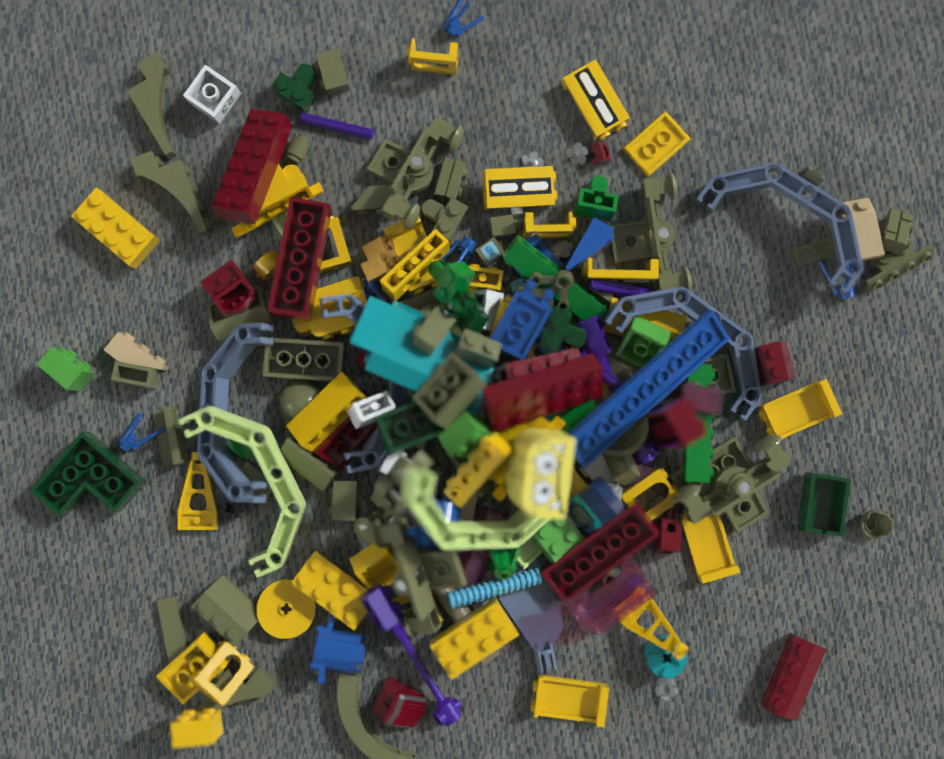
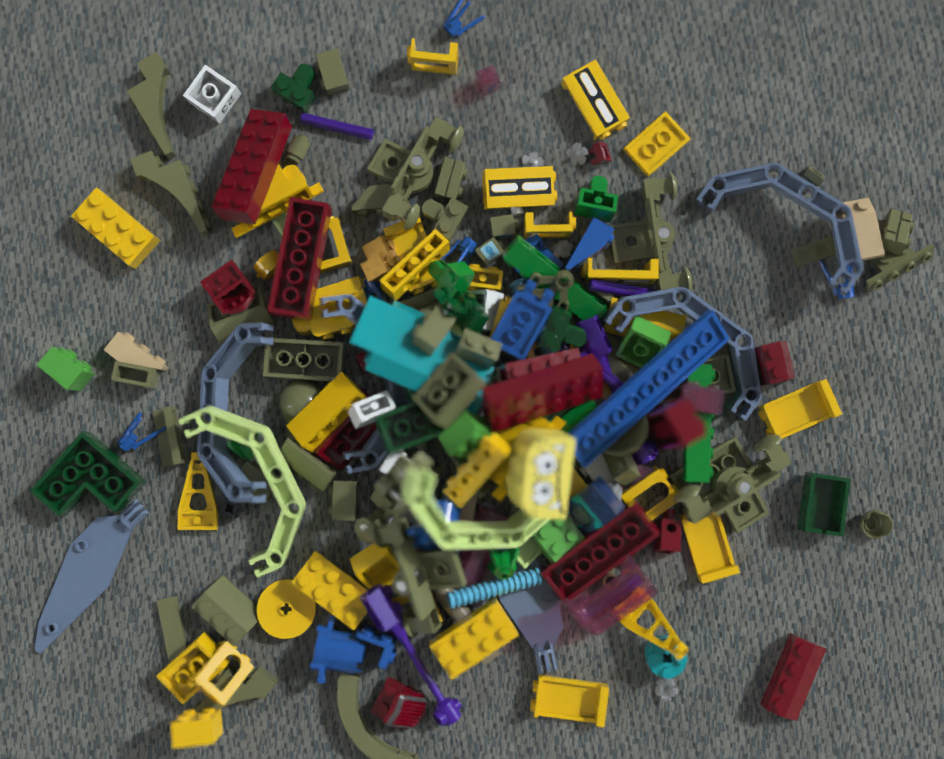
(86, 571): none -> sand blue wing
(385, 640): none -> blue bracket
(488, 80): none -> clear pink brick

